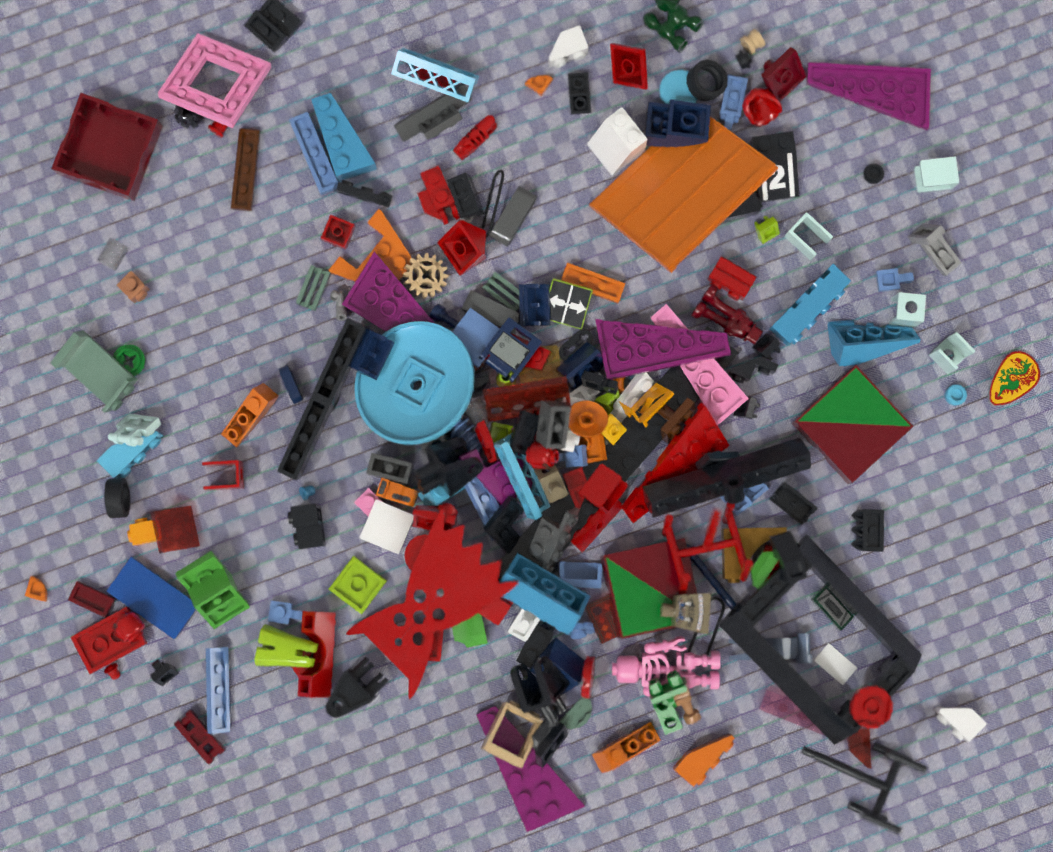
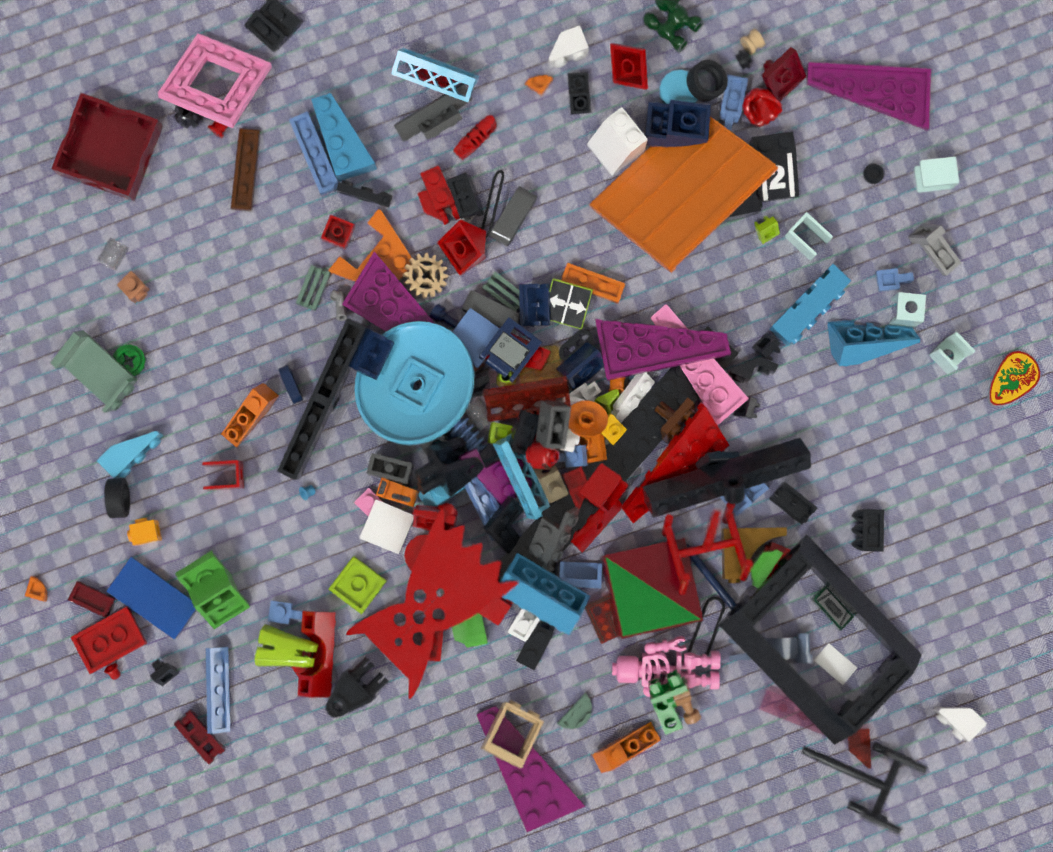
(128, 626): red head -> none
(132, 428): light aqua plate -> none
(175, 529): clear red tile -> none
(308, 525): black brick -> none
(486, 441): red tile -> none
(542, 691): black piece -> none
(547, 741): black slope -> none
(566, 660): dark blue slope -> none
(581, 630): medium blue piece -> none
(588, 677): red tile -> none
(597, 382): black plate -> none
(649, 411): light orange piece -> none
(689, 612): dark tan torso -> none
(698, 760): orange slope -> none
(731, 279): red brick -> none
(736, 324): dark red piece -> none
(790, 556): black slope -> none
(852, 424): tile -> none
(871, 706): red tile -> none
(955, 395): medium azure tile -> none

